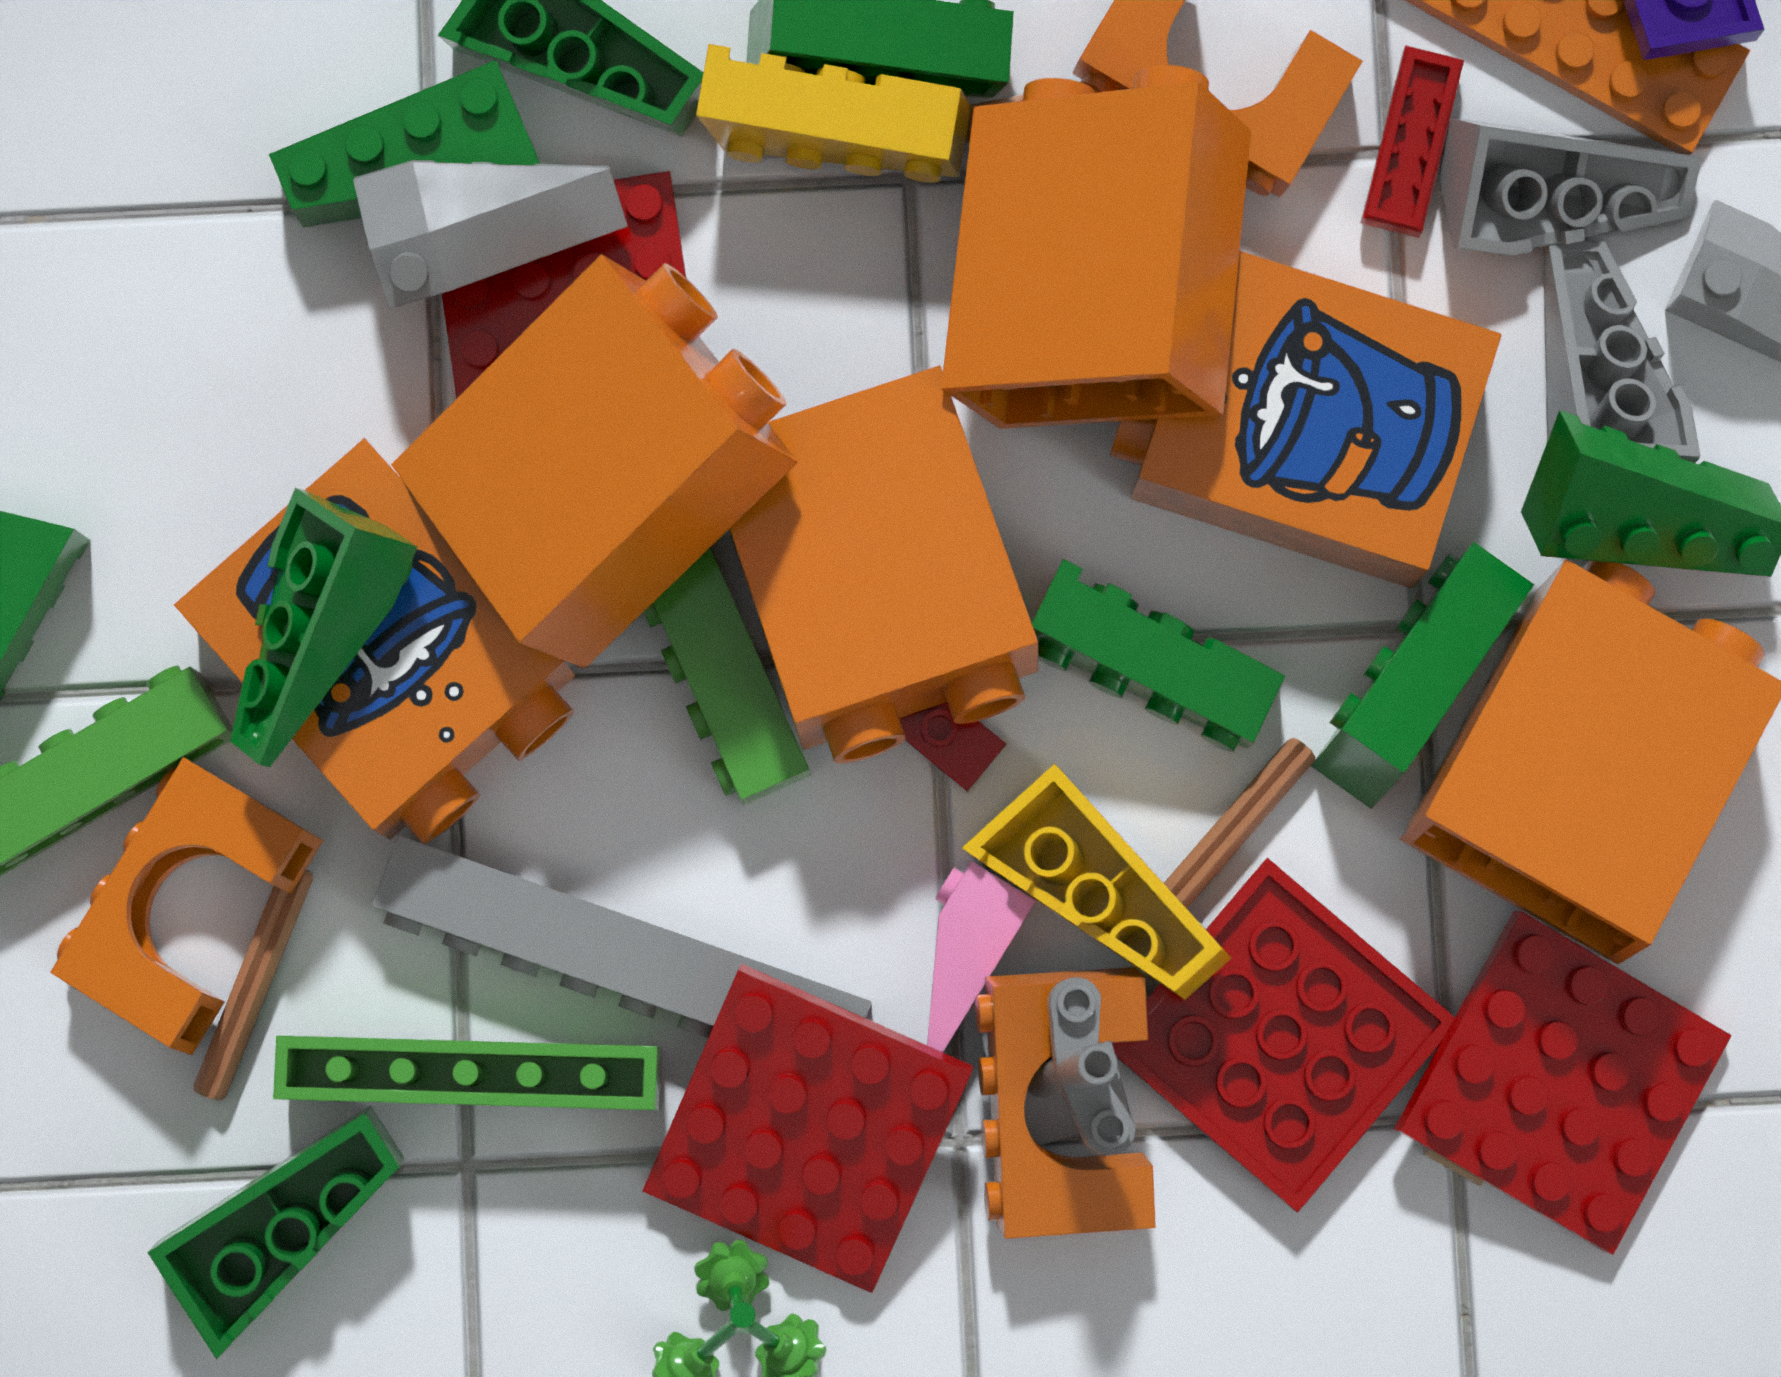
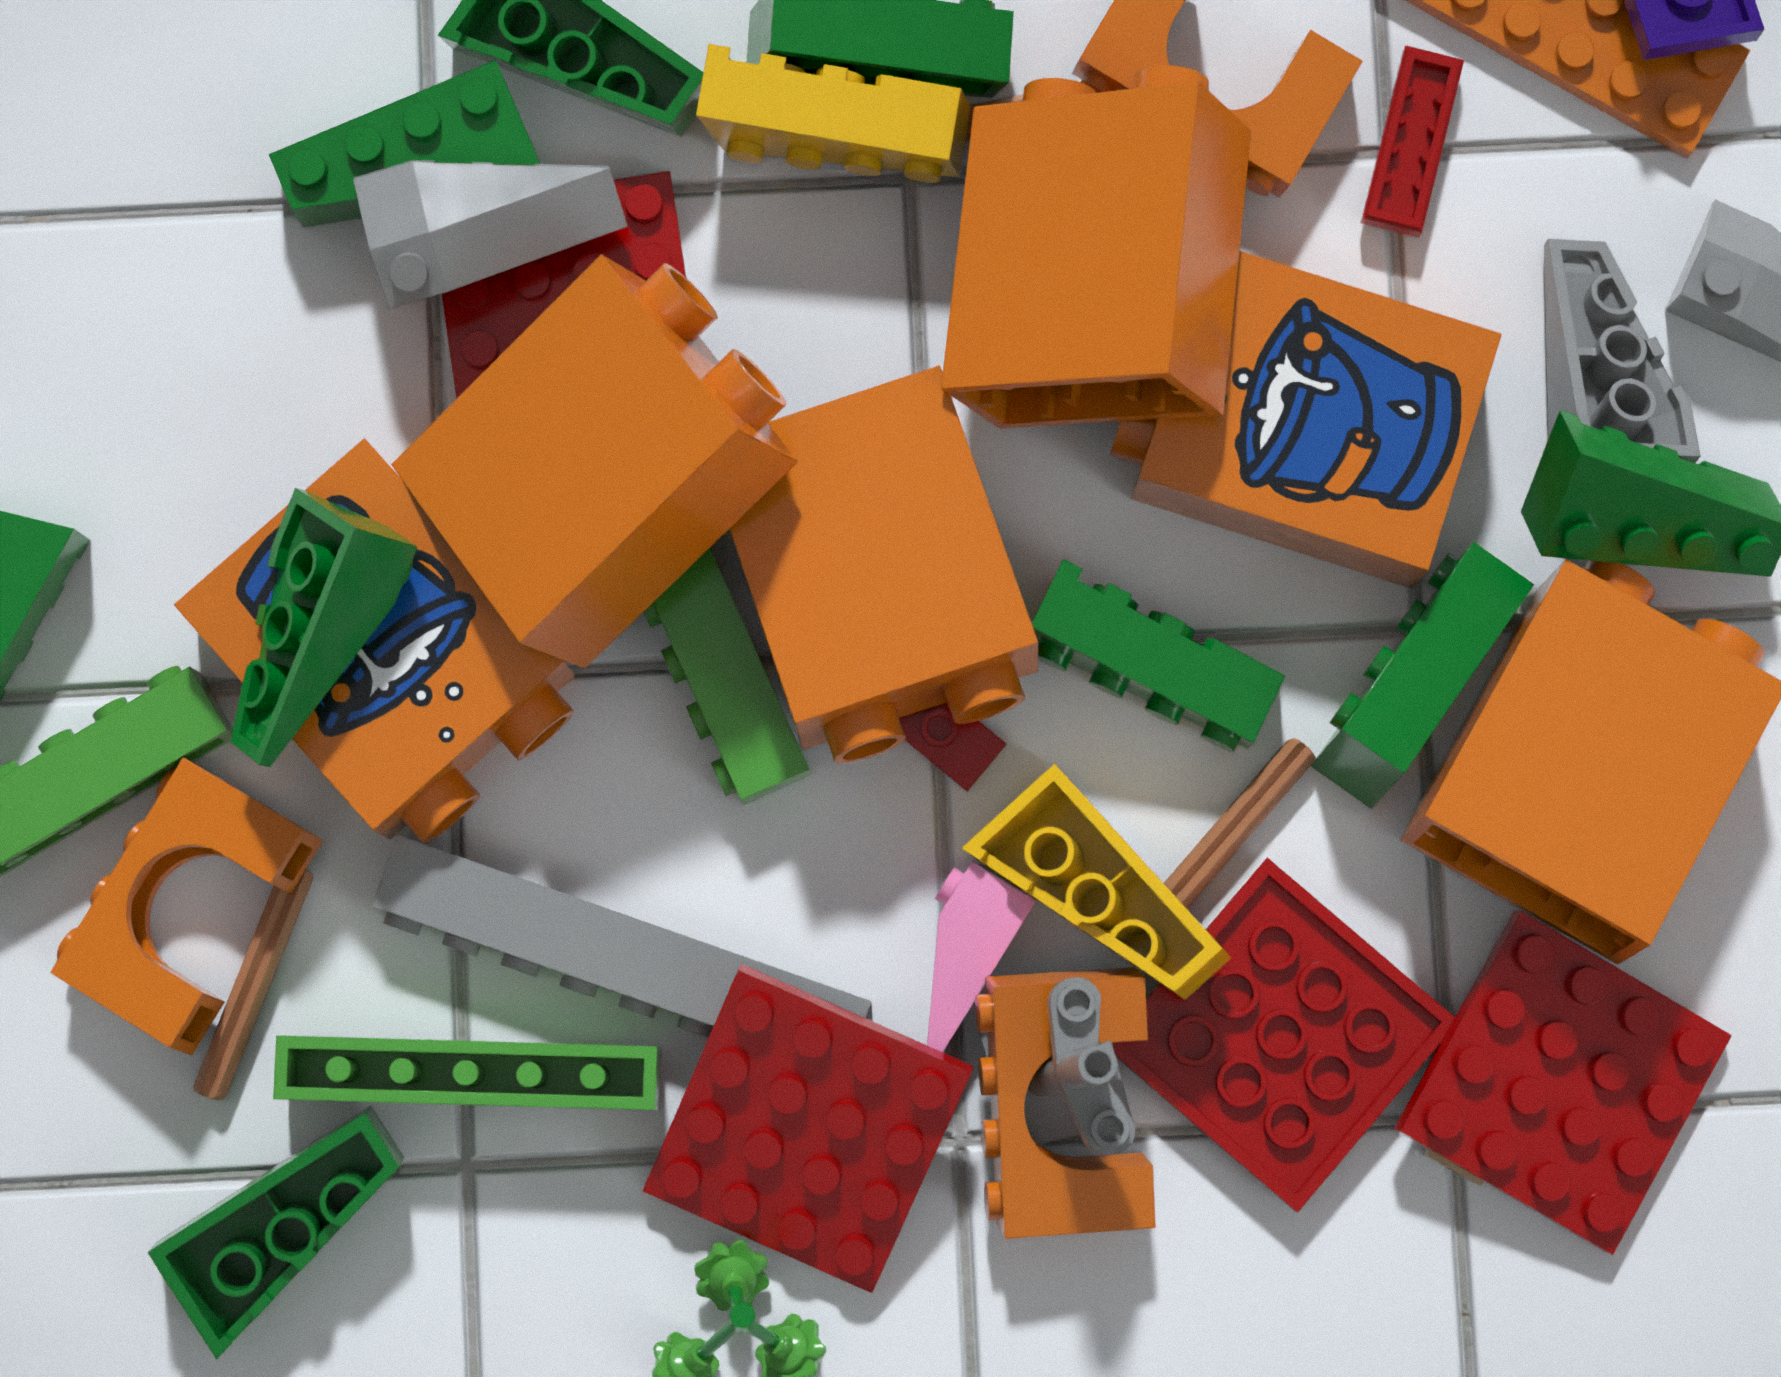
(1539, 188): light grey wedge -> none

